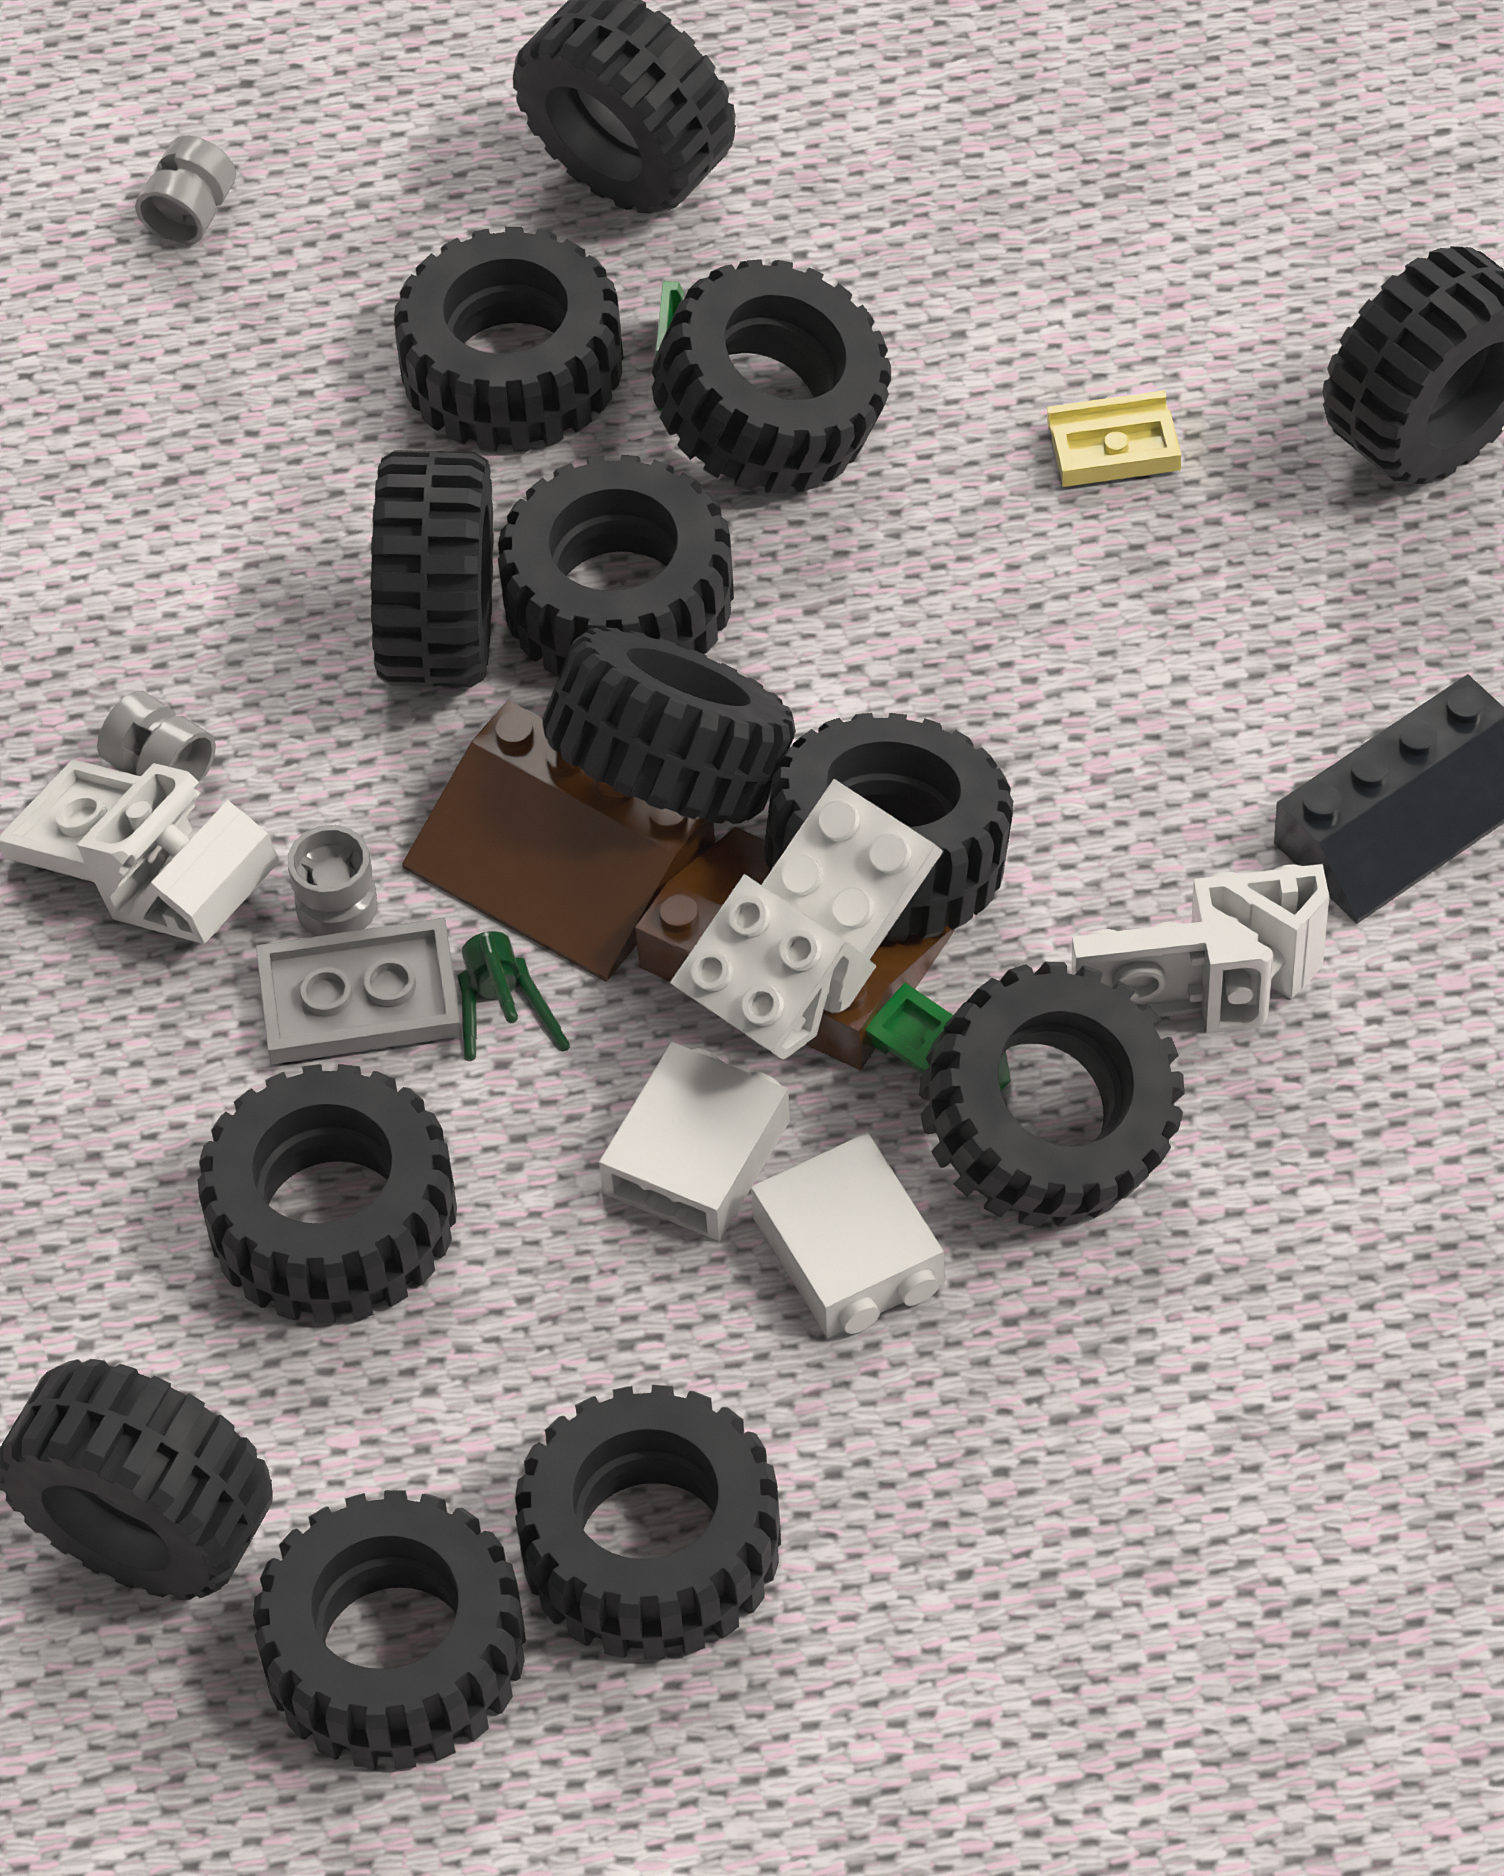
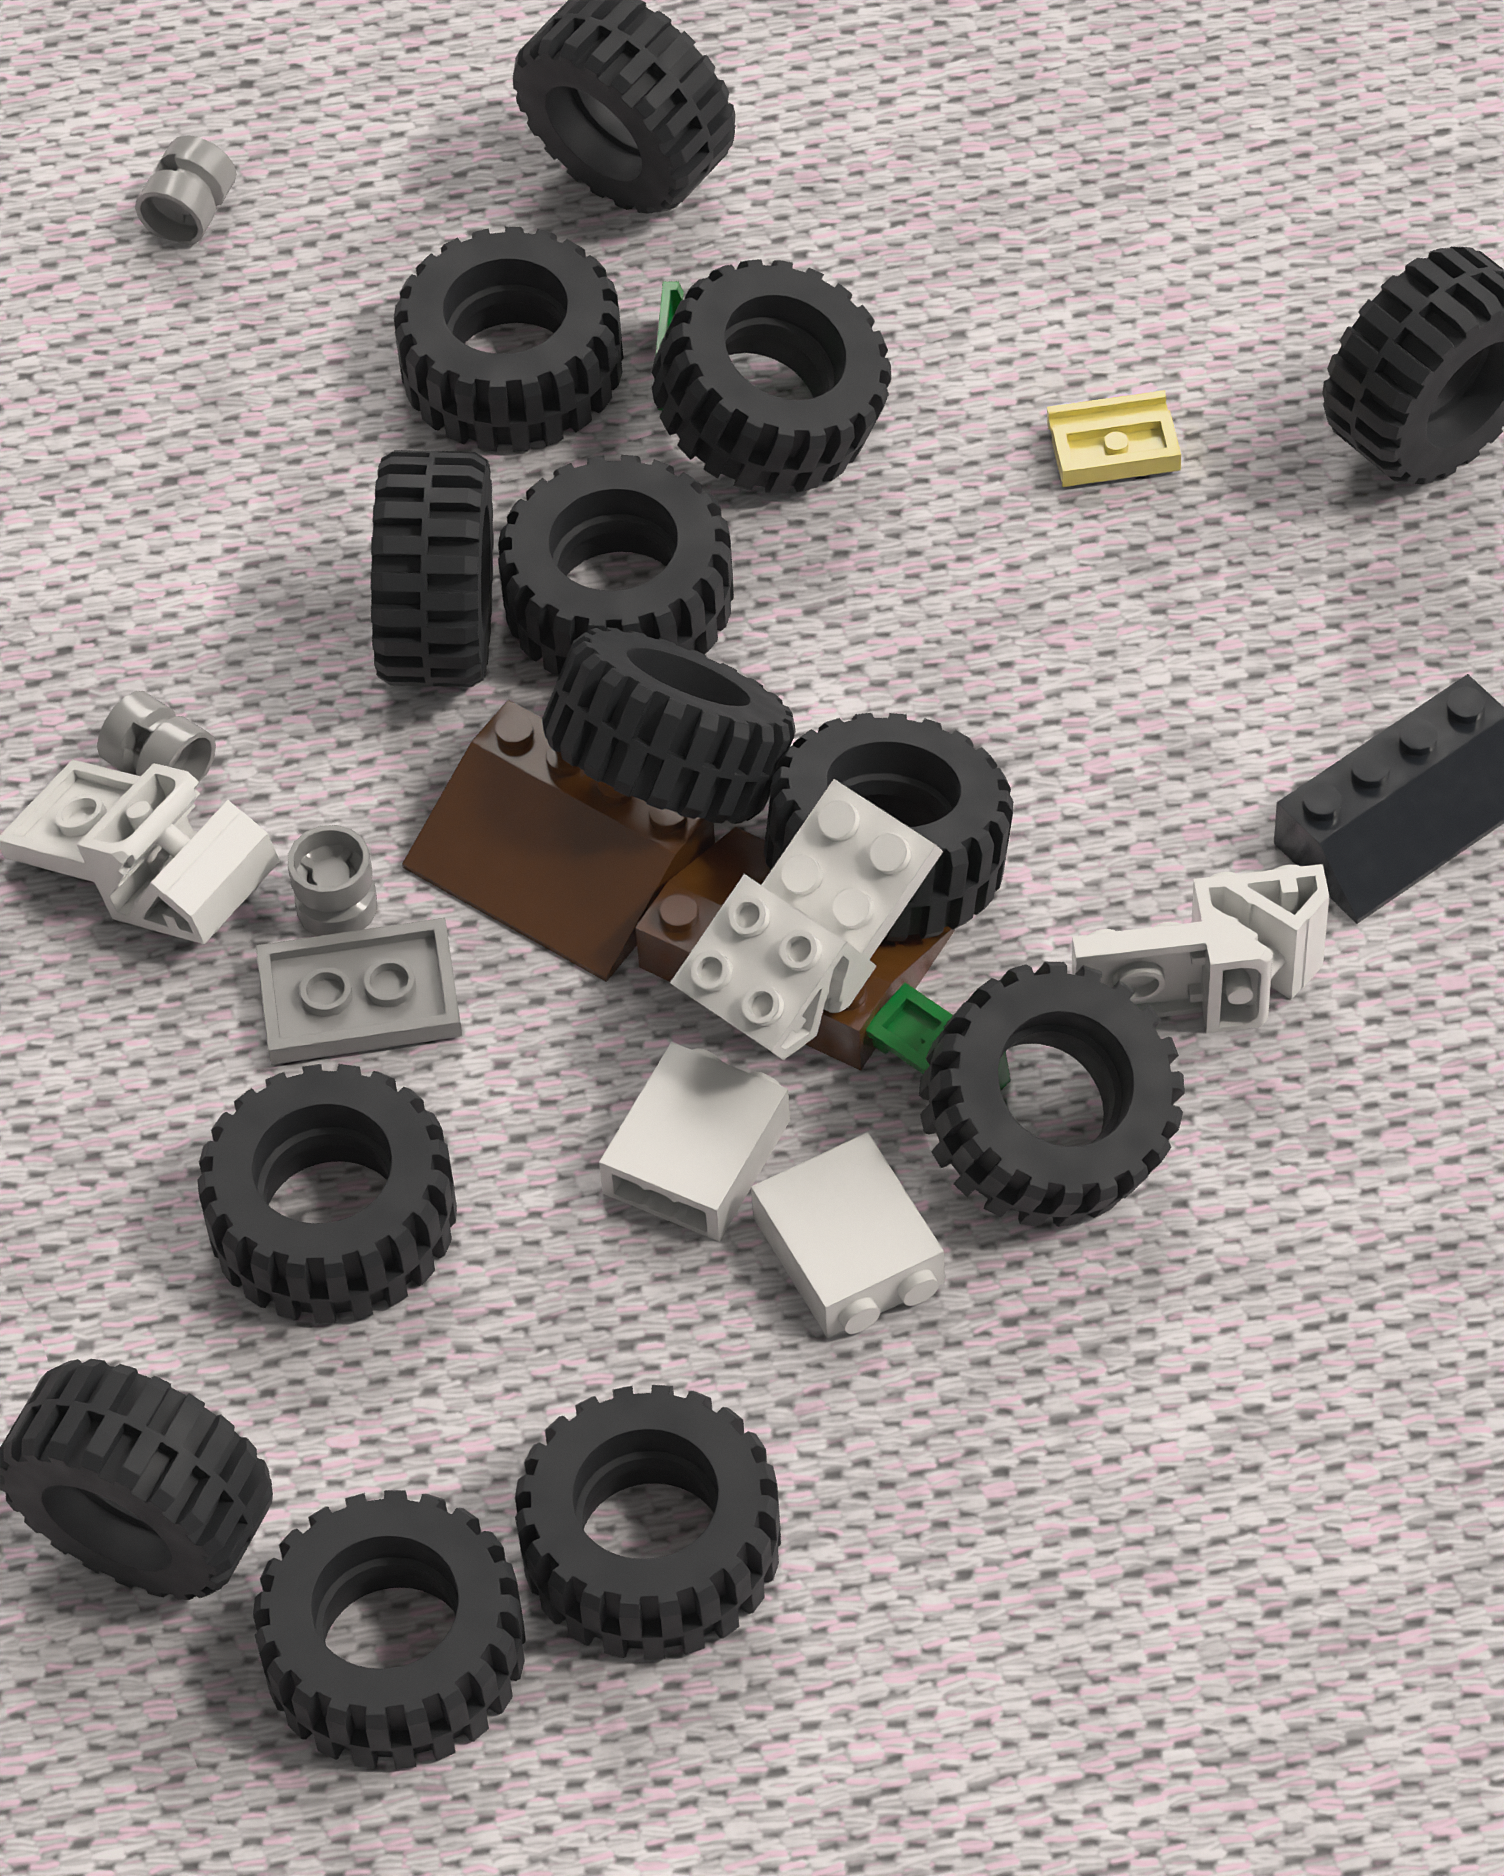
(494, 974): dark green plant -> none

